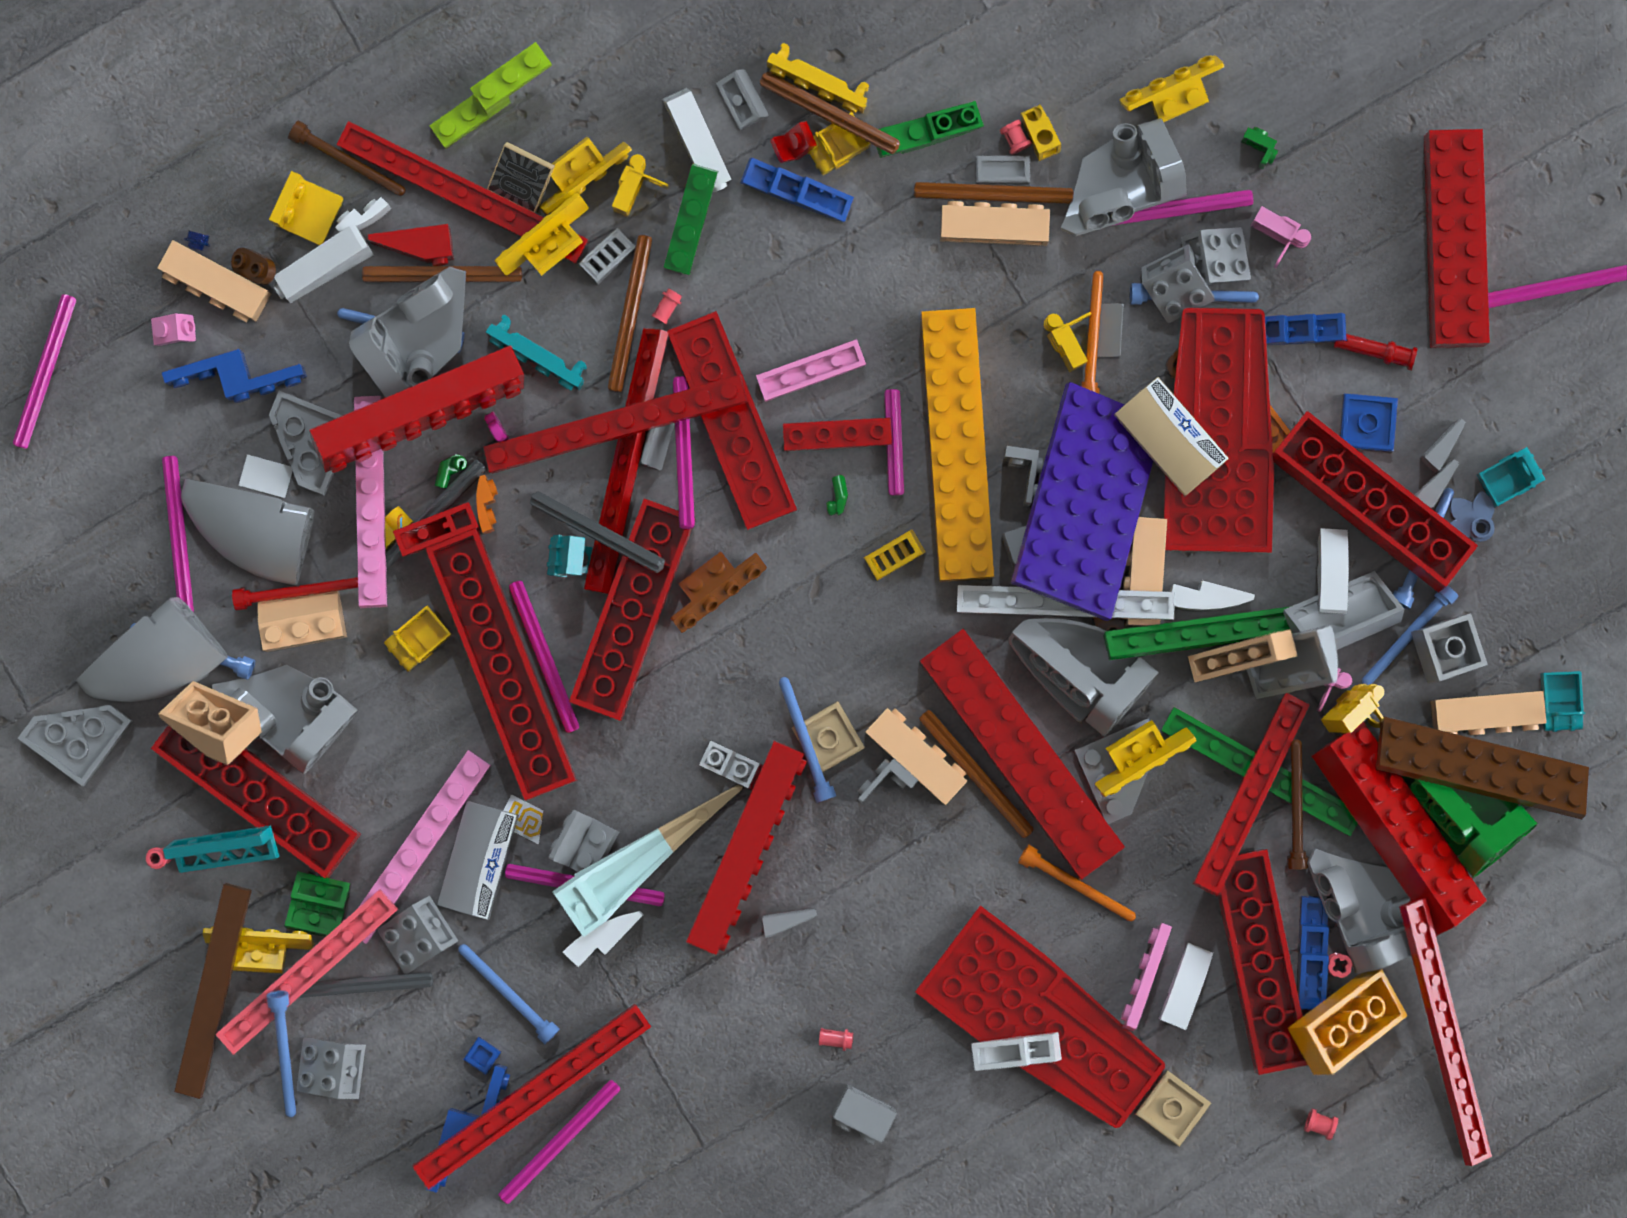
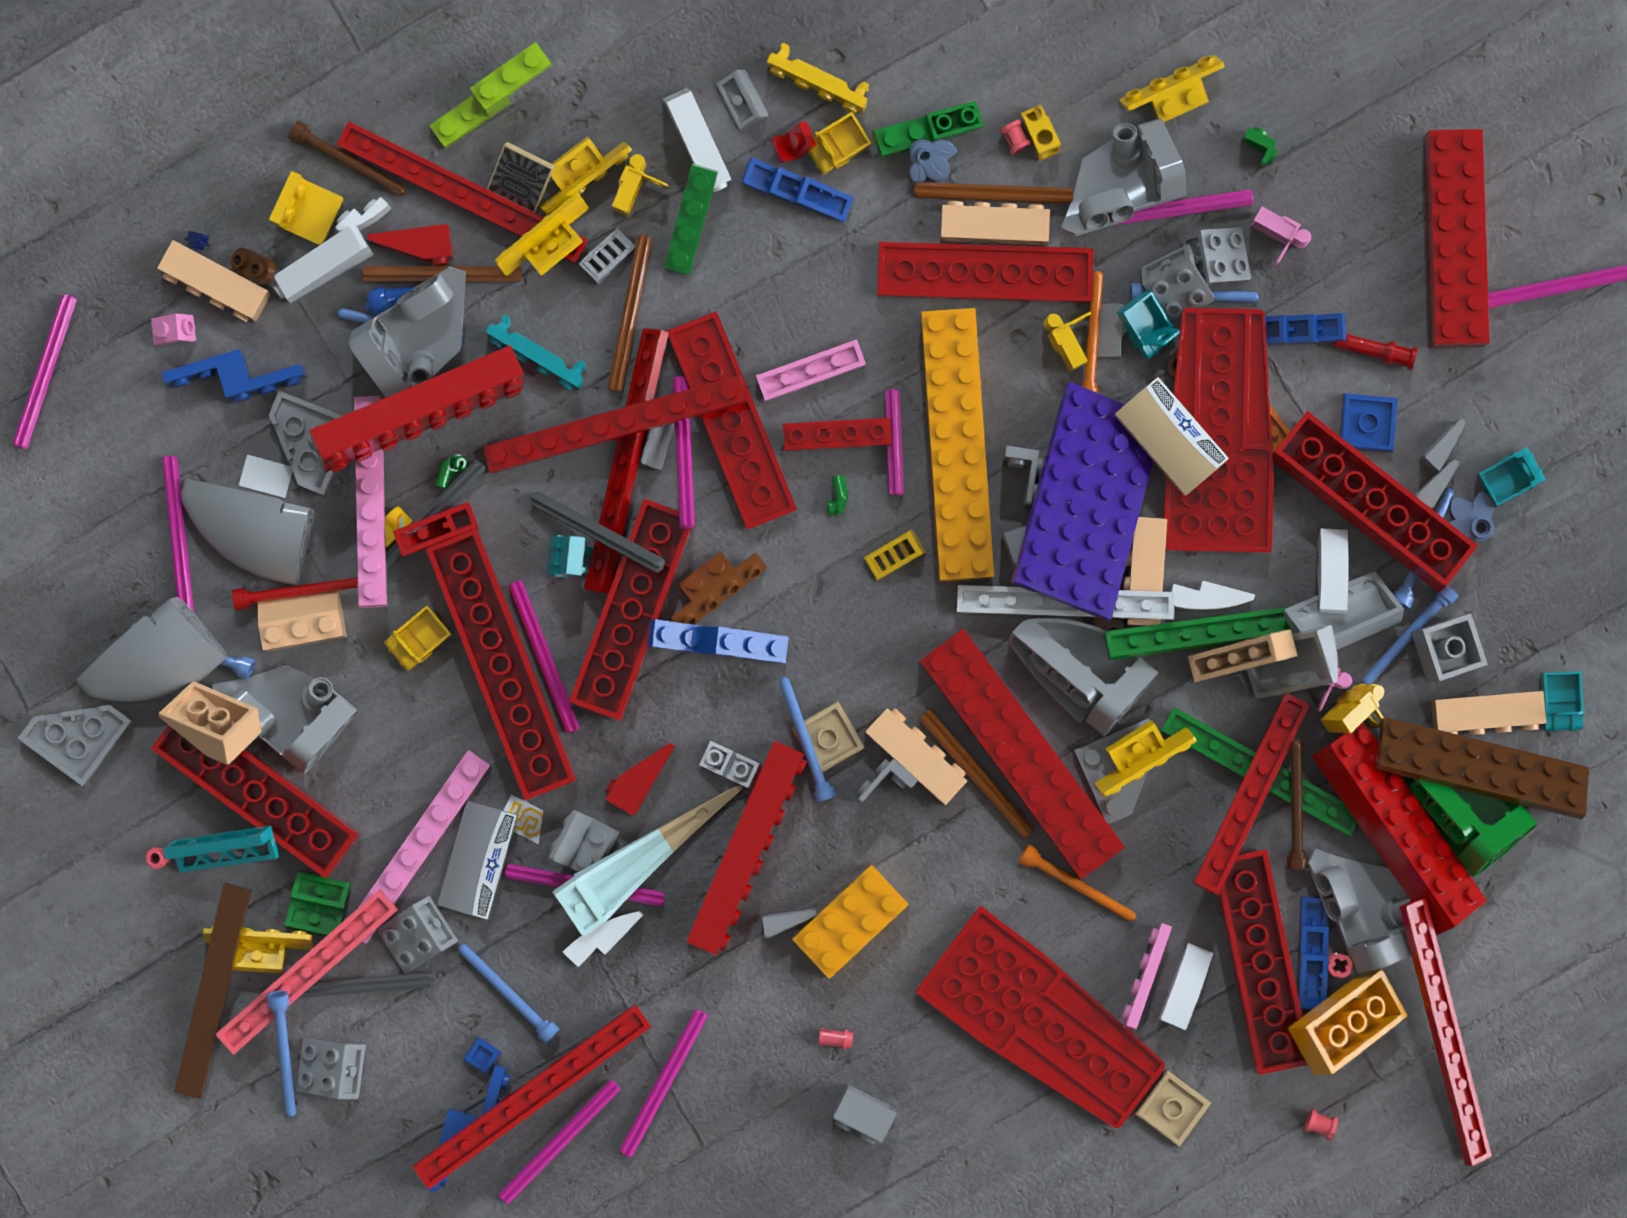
(382, 299): none -> blue piece
(485, 495): orange slope -> none
(496, 427): dark pink tile -> none
(634, 785): none -> red slope
(663, 1083): none -> dark pink axle
(667, 305): coral pin -> none
(717, 641): none -> bracket
(829, 113): dark orange axle -> none
(850, 921): none -> light orange brick
(933, 162): none -> sand blue plate
(985, 272): none -> red plate
(1002, 169): light grey tile -> none
(1016, 1051): white slope -> none
(1147, 324): none -> teal piece

